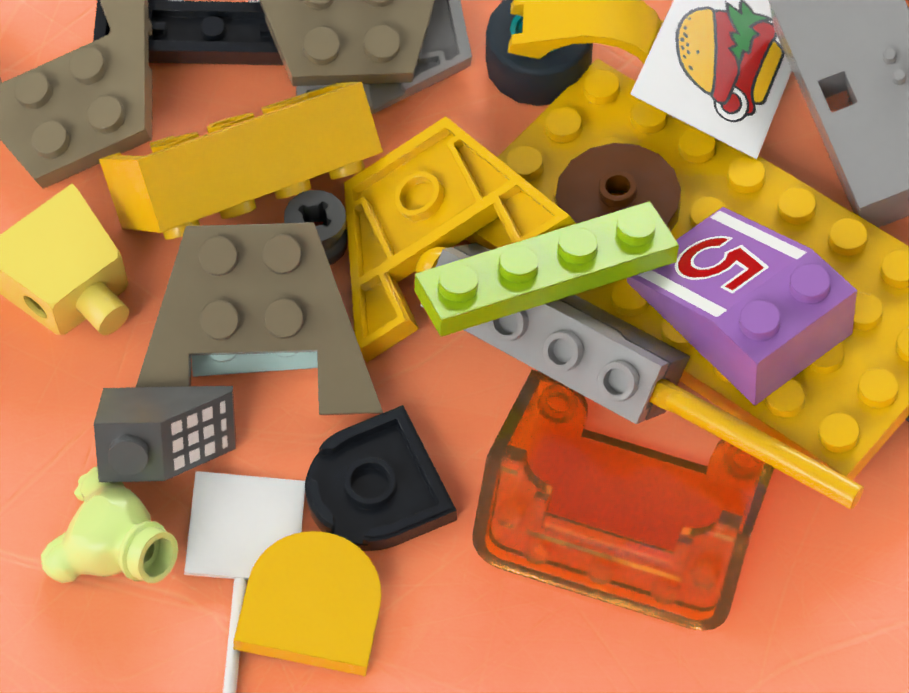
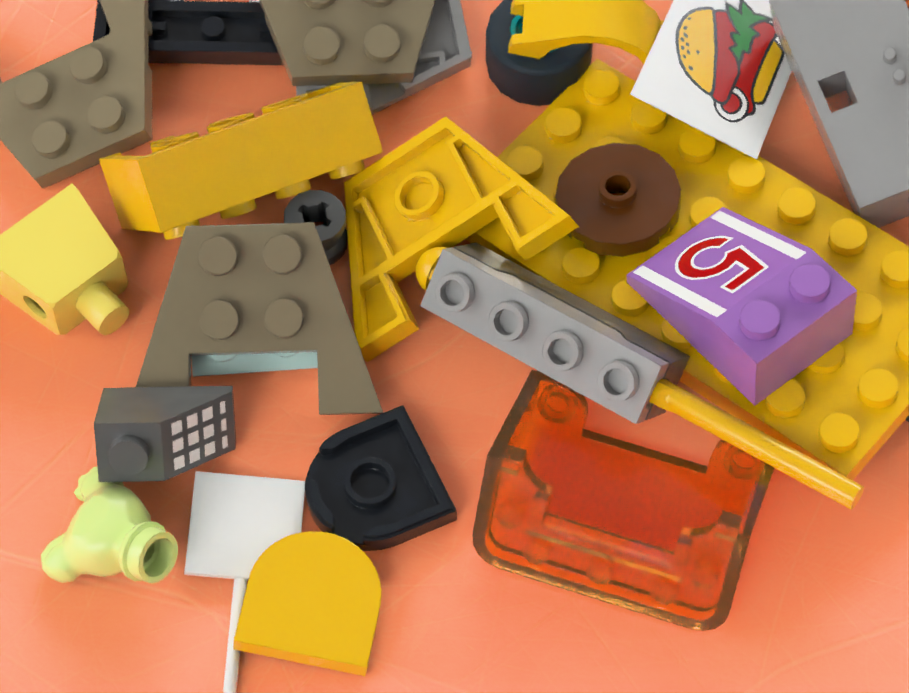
(545, 268): lime plate -> none

